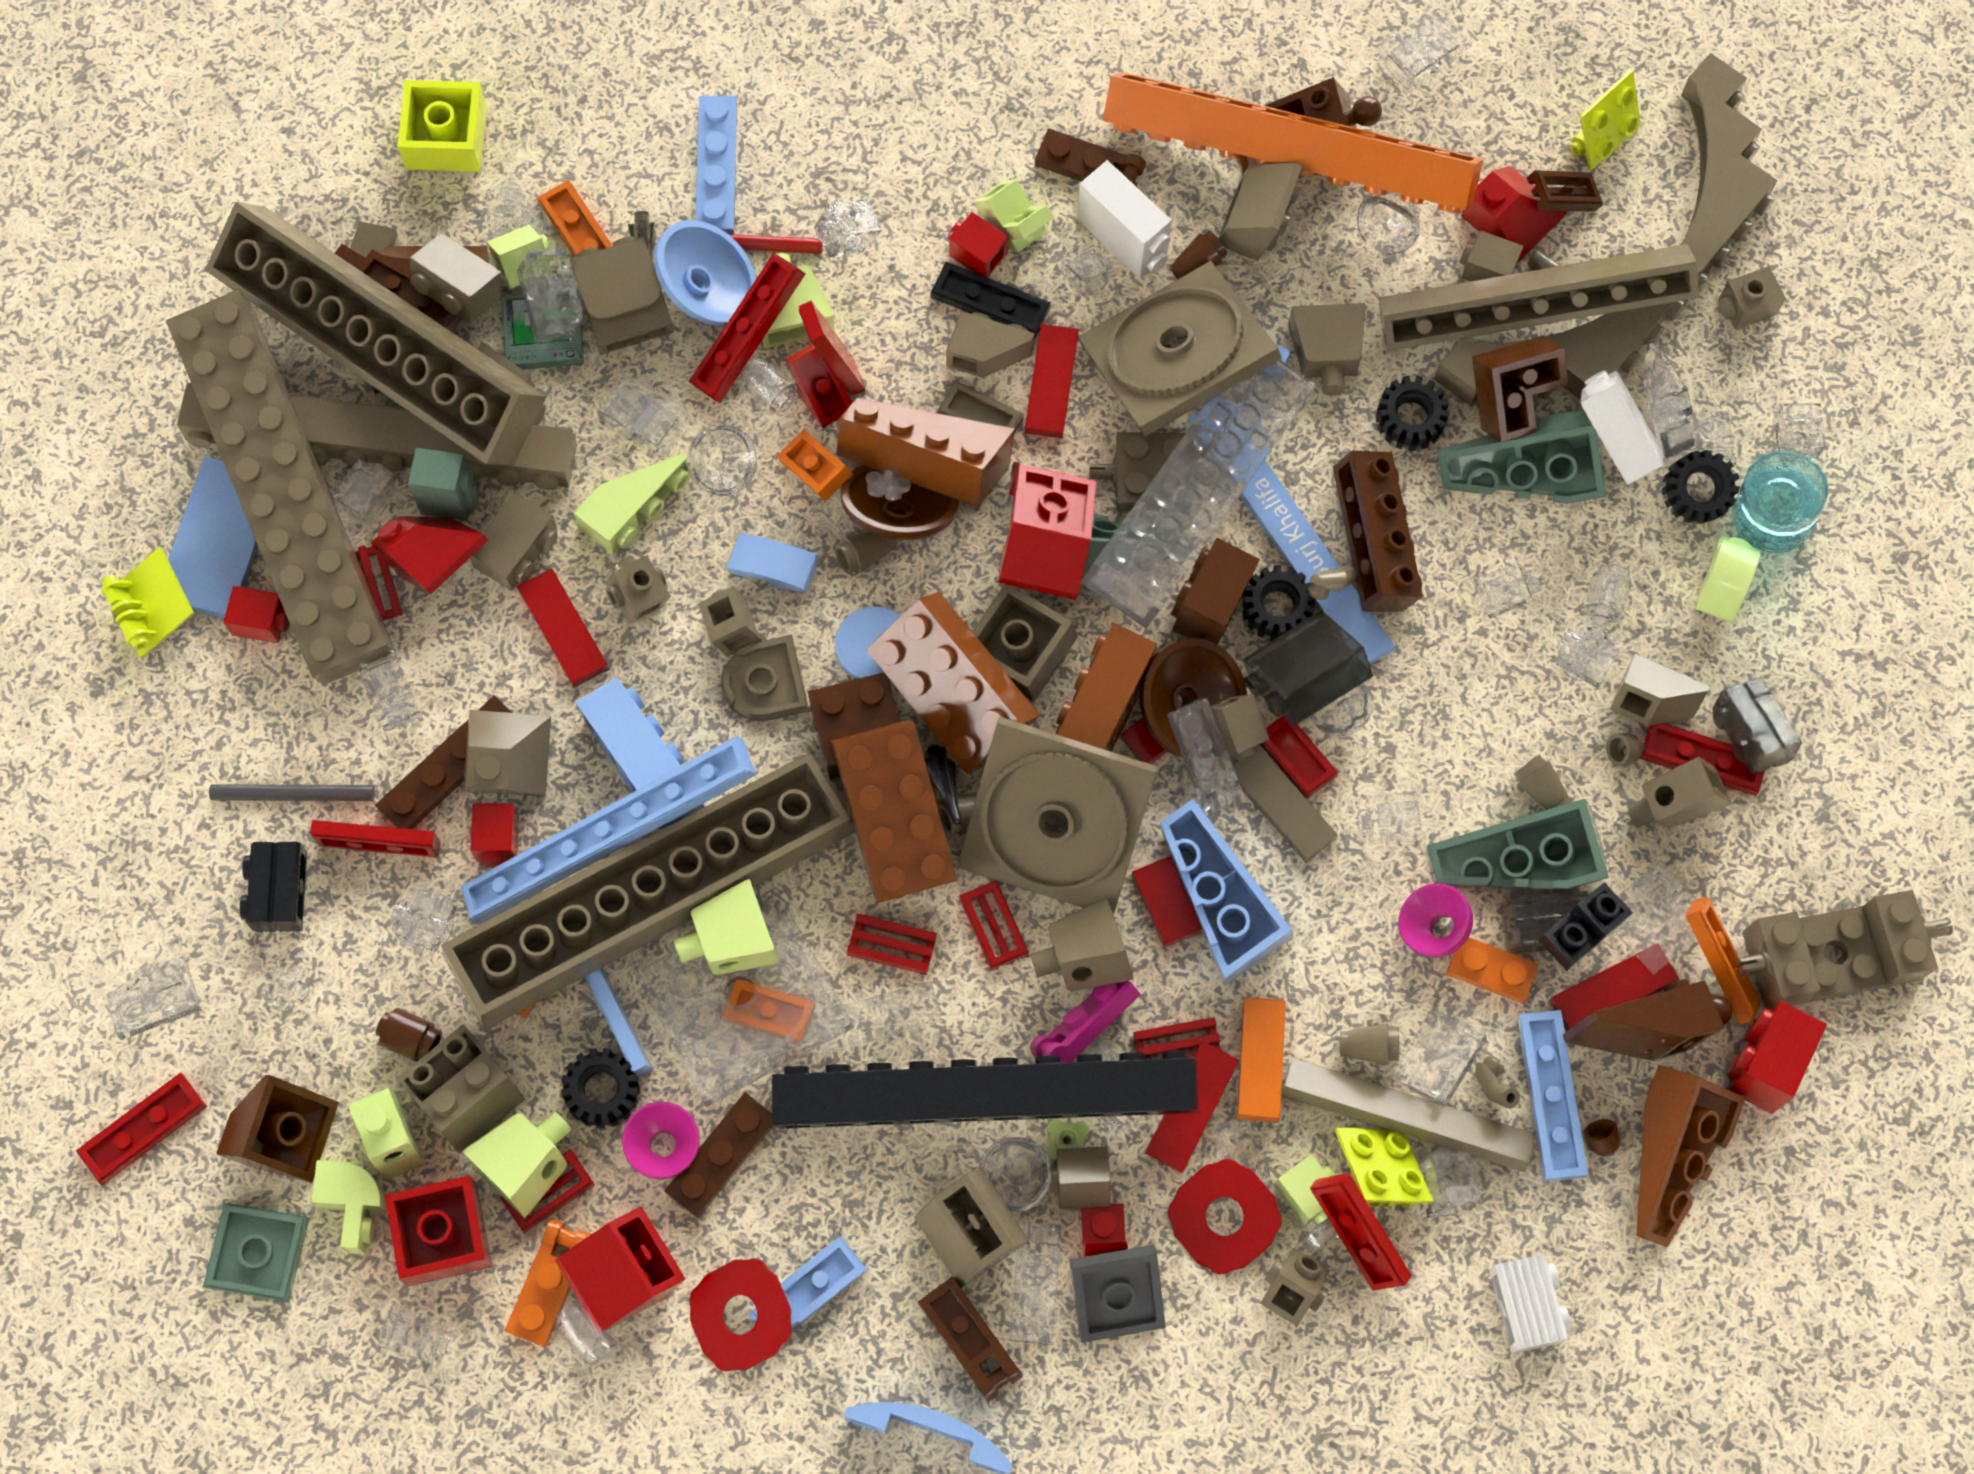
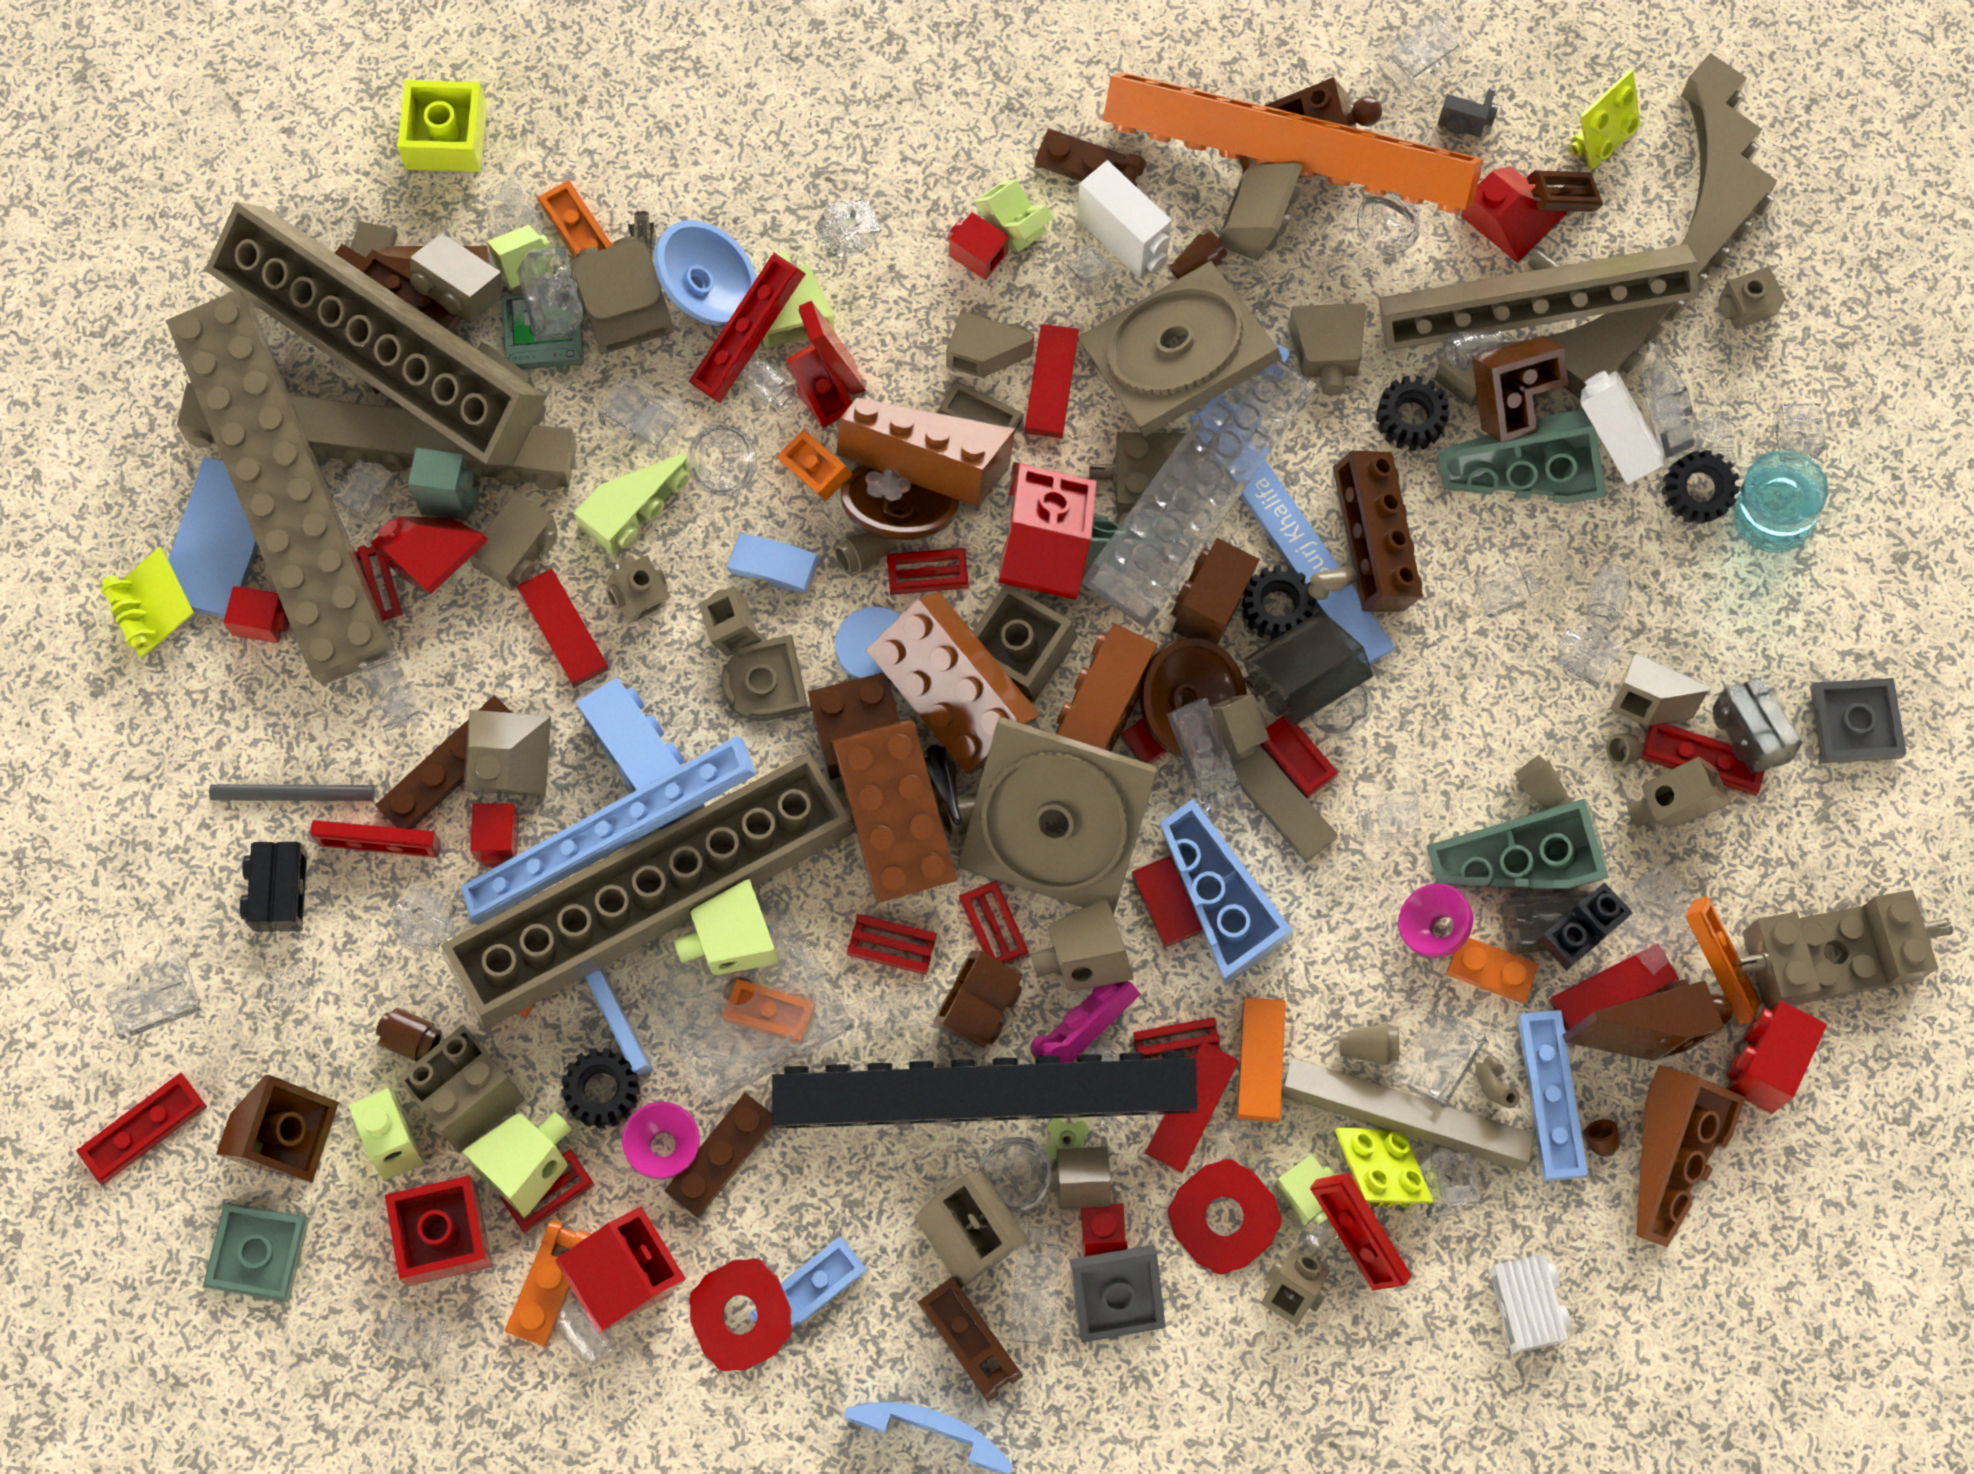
(351, 1189): yellowish green brick -> none
(716, 161): light blue plate -> none
(778, 243): red bar -> none
(931, 584): none -> red tile
(978, 1000): none -> reddish brown brick
(986, 296): black tile -> none
(1464, 345): none -> clear cone
(1467, 116): none -> dark grey bracket
(1489, 257): dark tan brick -> none
(1728, 578): yellowish green brick -> none
(1858, 720): none -> dark grey plate

